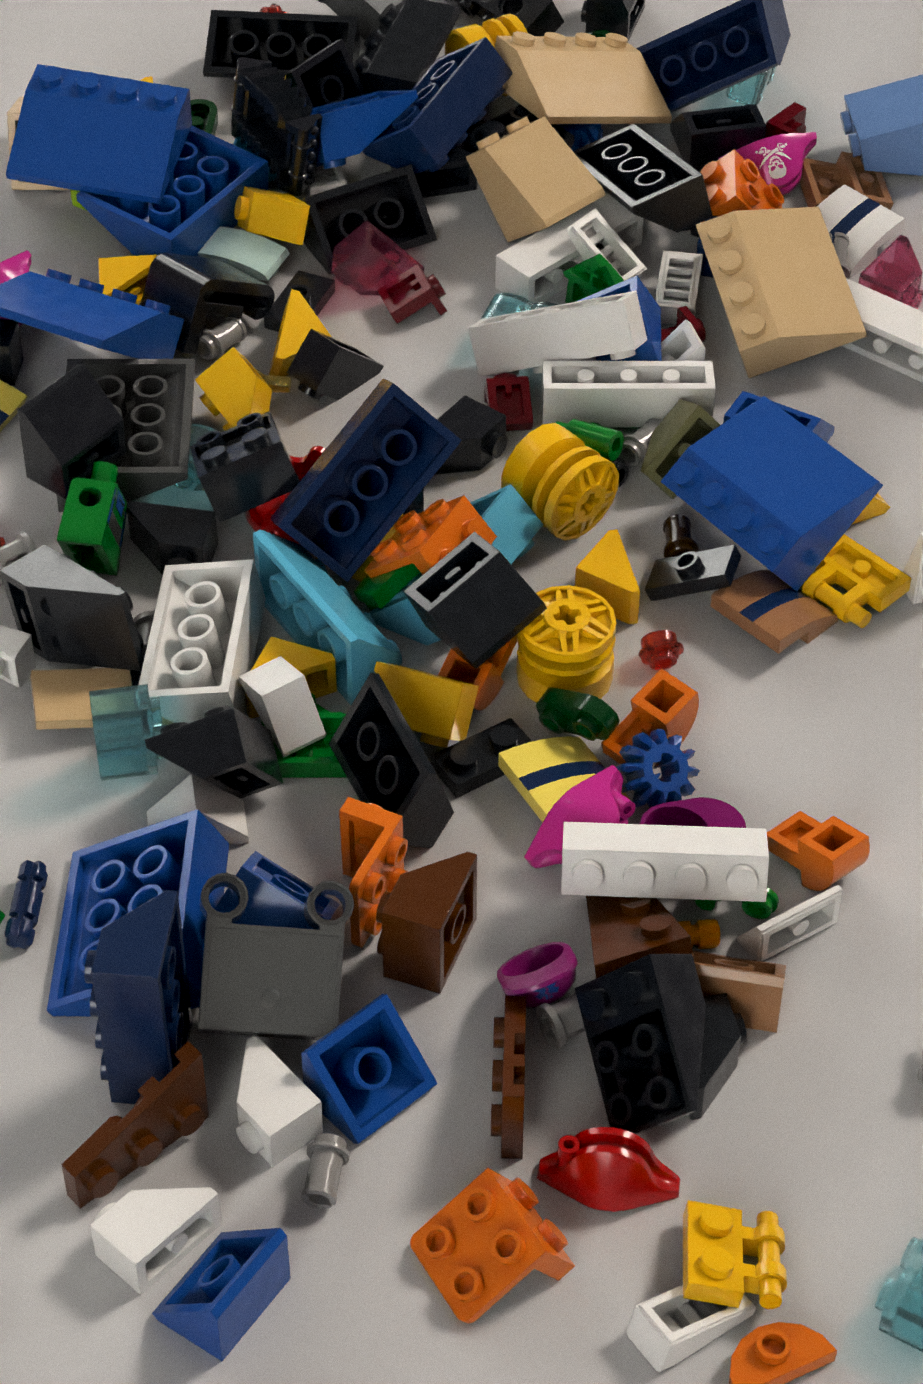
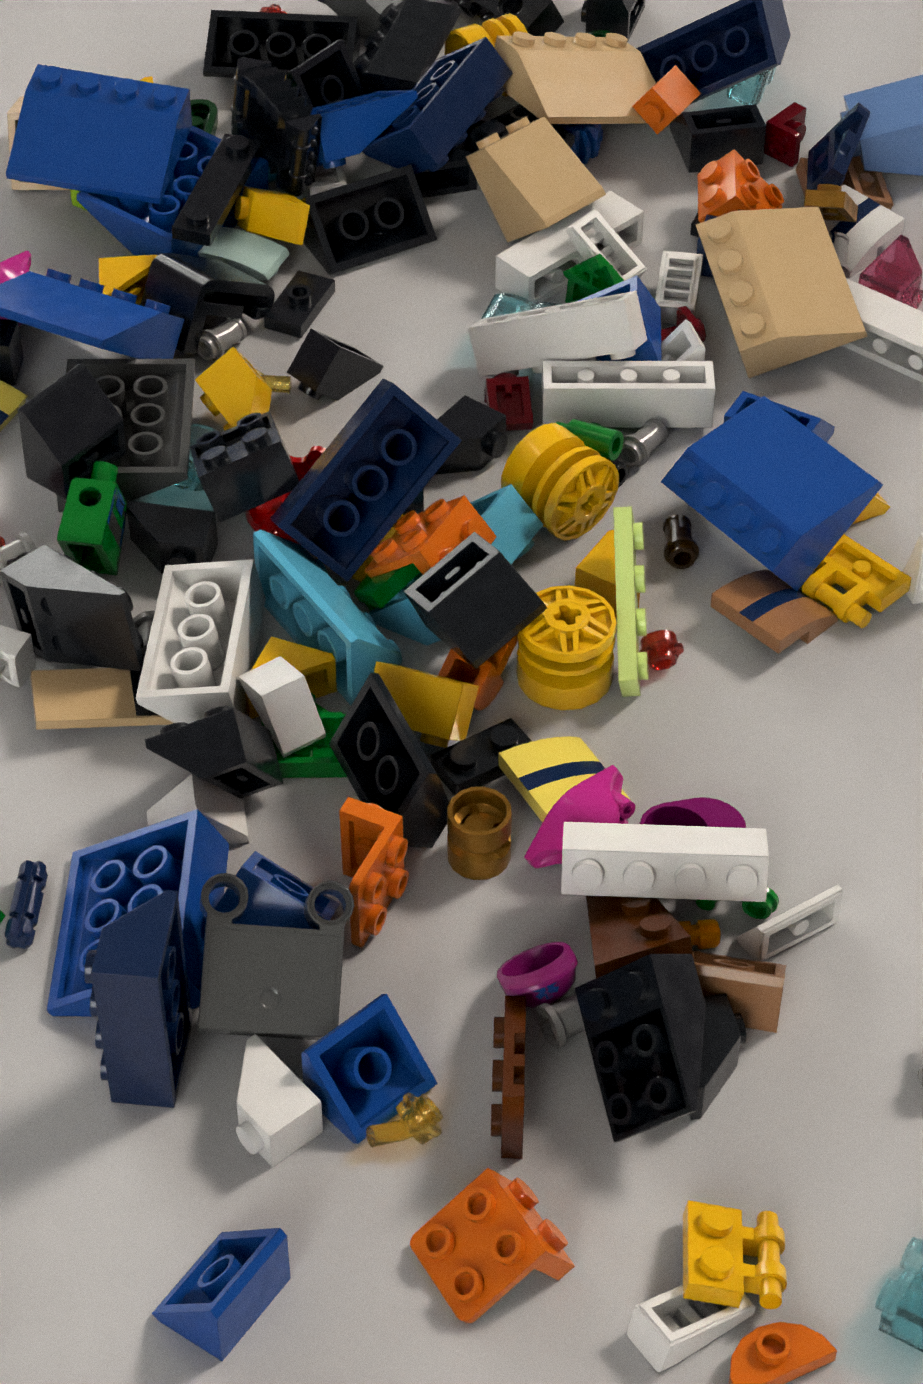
(121, 724): clear light blue brick -> none
(153, 1231): white slope -> none
(158, 1119): reddish brown wing -> none
(217, 190): none -> black plate
(294, 327): yellow slope -> none
(326, 1157): light grey pin -> none
(369, 260): clear pink slope -> none
(411, 293): dark red bracket -> none
(418, 1120): none -> clear yellow plate
(428, 921): reddish brown slope -> none
(479, 833): none -> pearl gold wheel
(576, 714): dark green plate -> none
(608, 1170): red hat -> none
(630, 618): none -> yellowish green plate
(648, 178): black slope -> none
(659, 705): orange brick -> none
(666, 100): none -> orange brick
(667, 756): blue gear -> none
(670, 439): olive slope -> none
(693, 572): black plate -> none
(780, 158): dark pink hat -> none
(819, 850): orange brick -> none
(832, 202): none -> pearl gold plate
(834, 152): none -> dark blue wing

